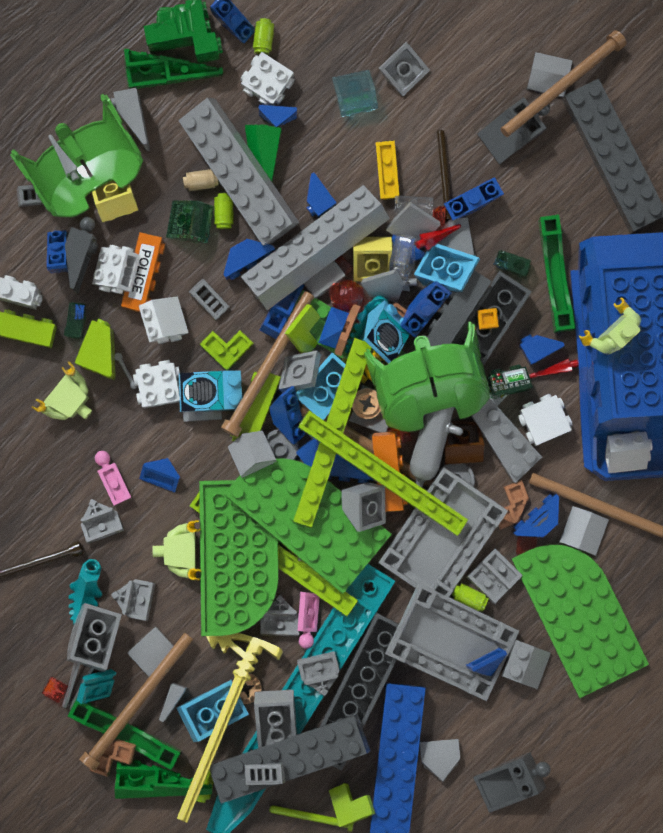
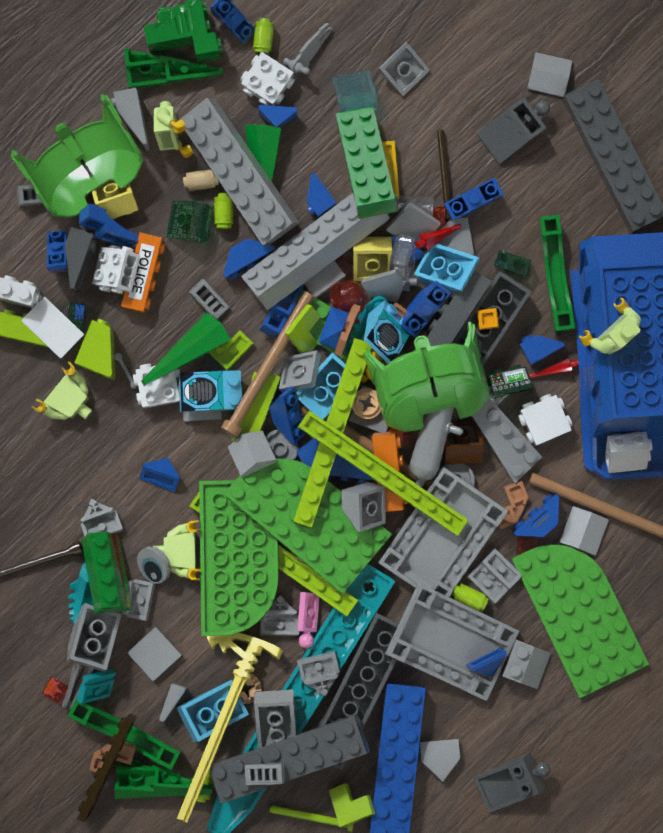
(52, 327): none -> white sticker
(69, 167): light grey piece -> none
(91, 759): medium nougat piece -> none
(102, 774): none -> dark brown plate
(106, 228): none -> blue slope
(106, 572): none -> green slope
(112, 479): bright pink plate -> none
(153, 564): none -> light grey tile
(163, 320): white brick -> none
(167, 129): none -> yellowish green torso
(199, 340): none -> green wedge
(308, 51): none -> light grey piece
(366, 162): none -> brick
(615, 41): medium nougat piece -> none

